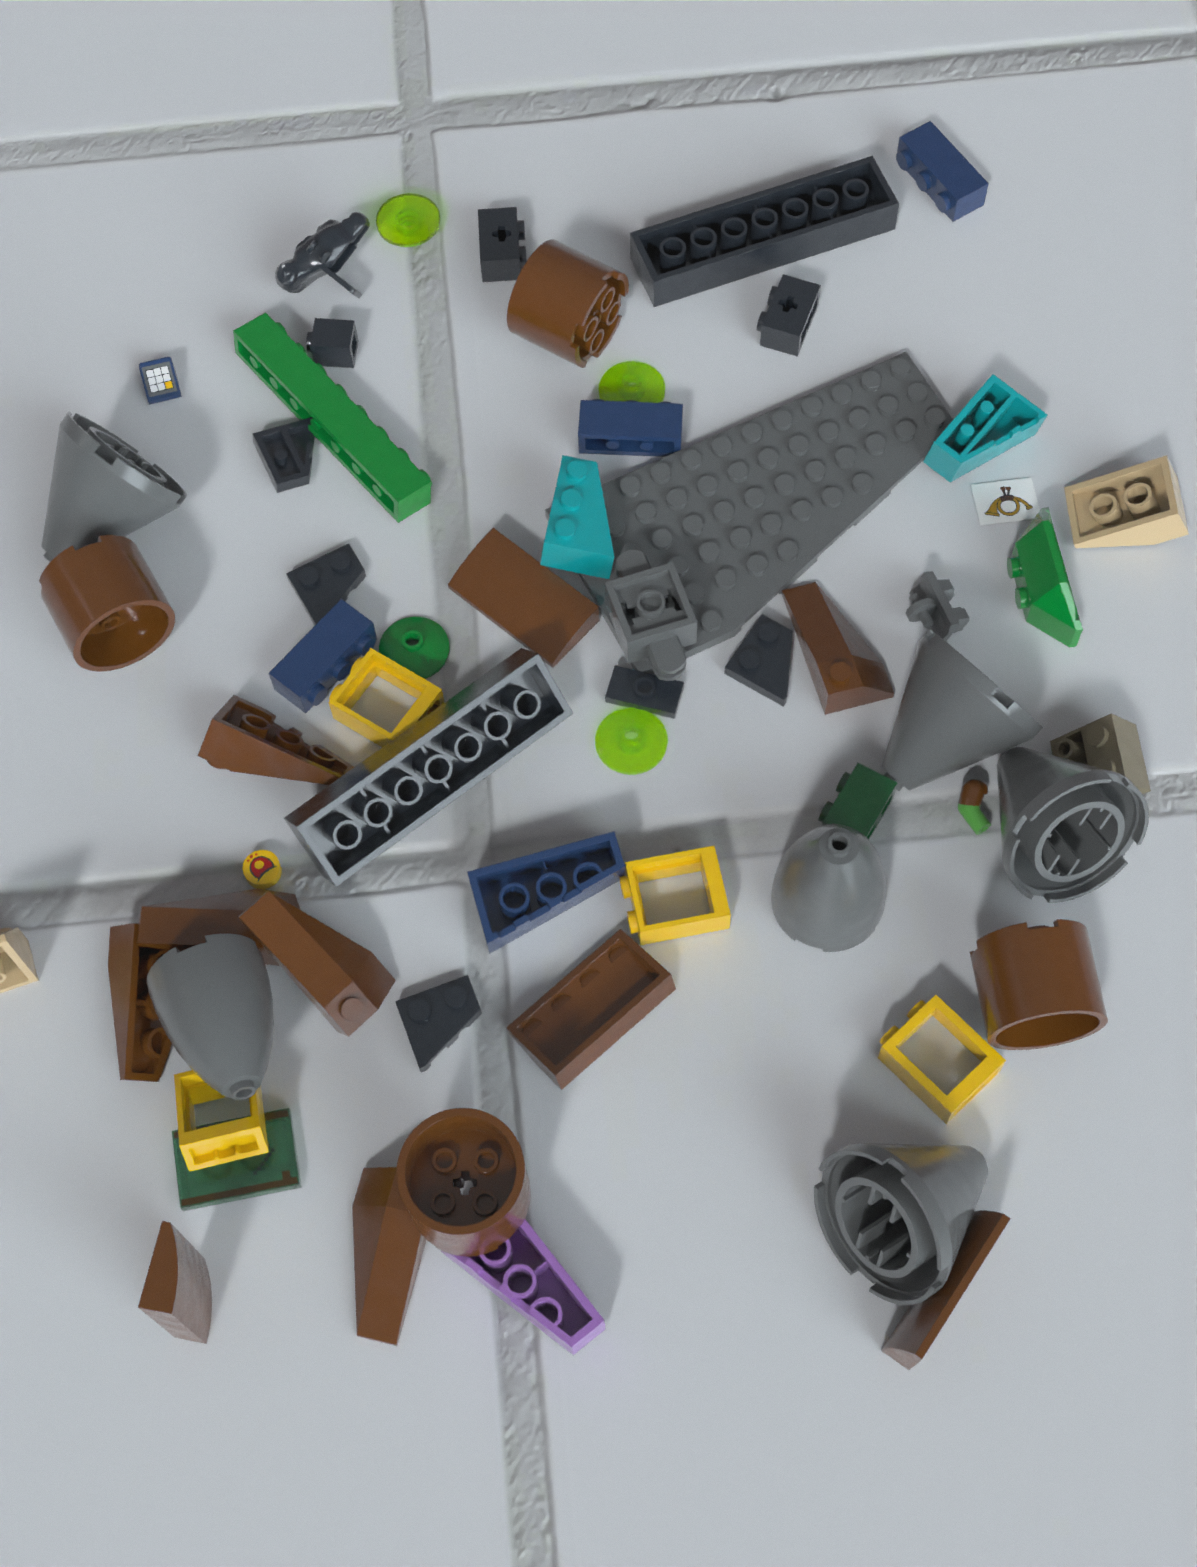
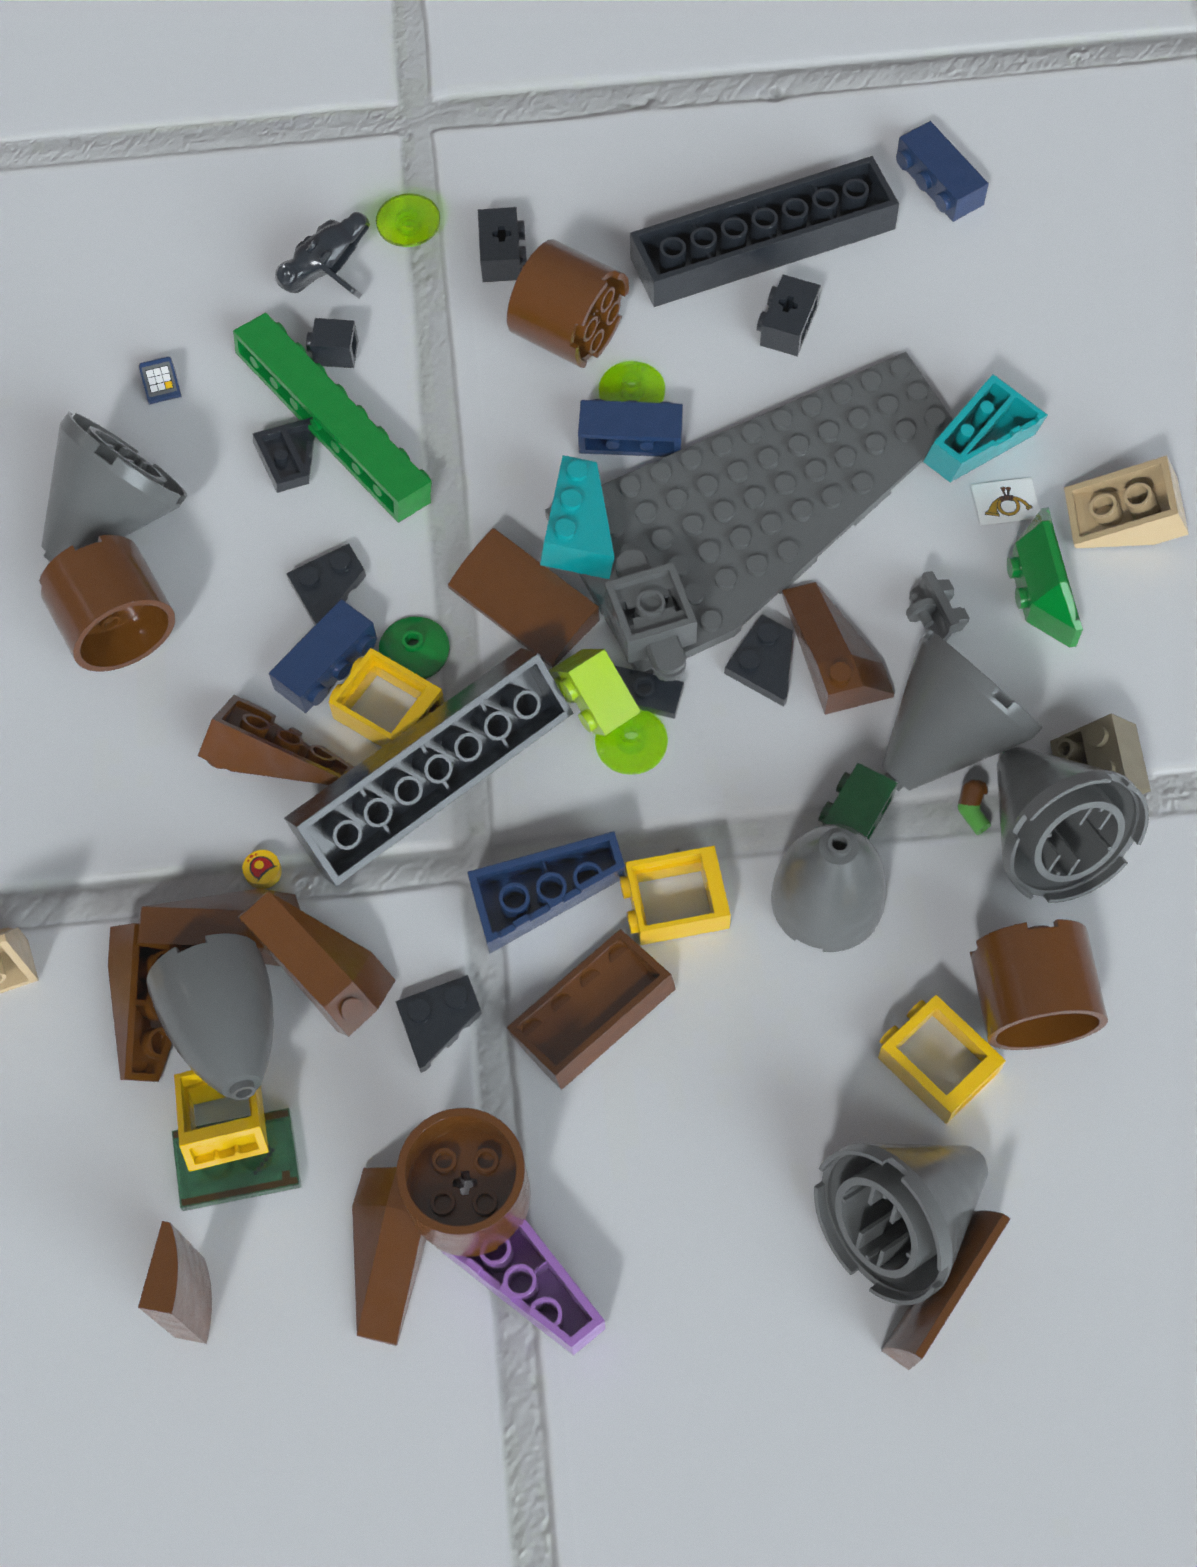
(597, 690): none -> lime brick

